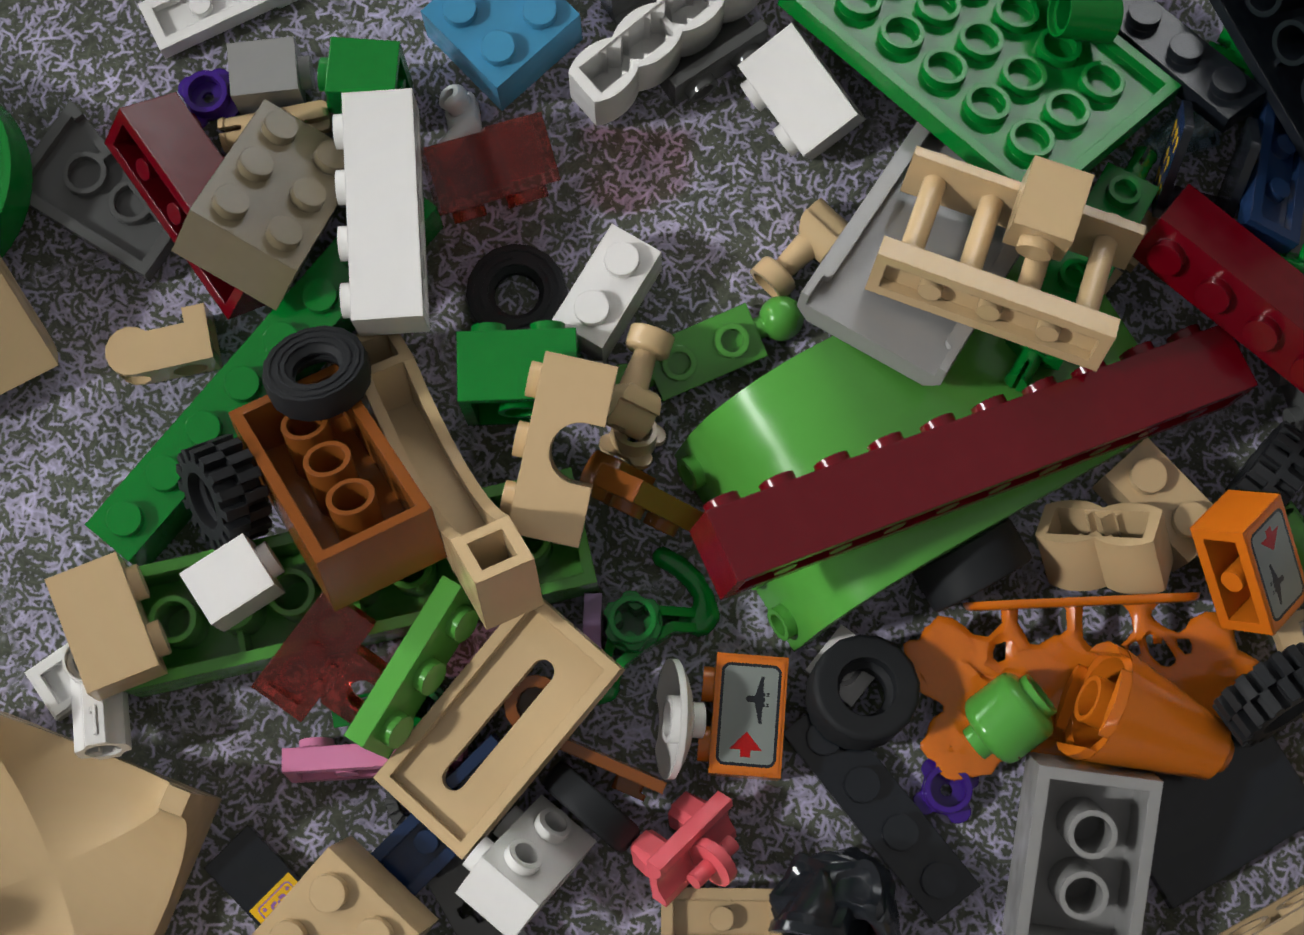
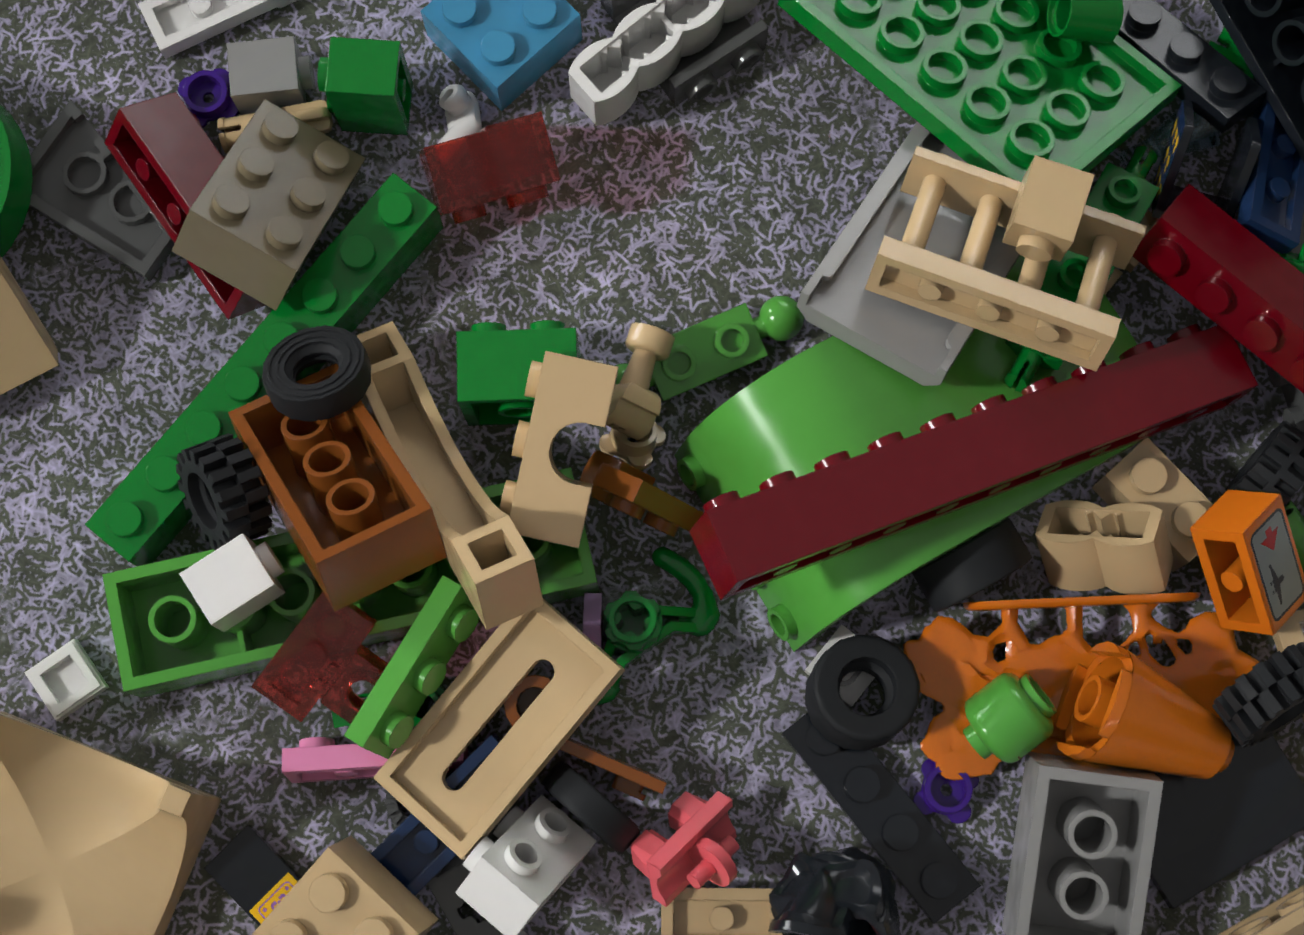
(101, 726): white piece -> none
(108, 625): tan brick -> none
(167, 351): tan leg -> none
(383, 213): white brick -> none
(508, 262): black tyre -> none
(609, 291): white brick -> none
(678, 719): white dish -> none
(745, 717): brick -> none
(799, 93): white brick -> none
(816, 235): tan leg -> none

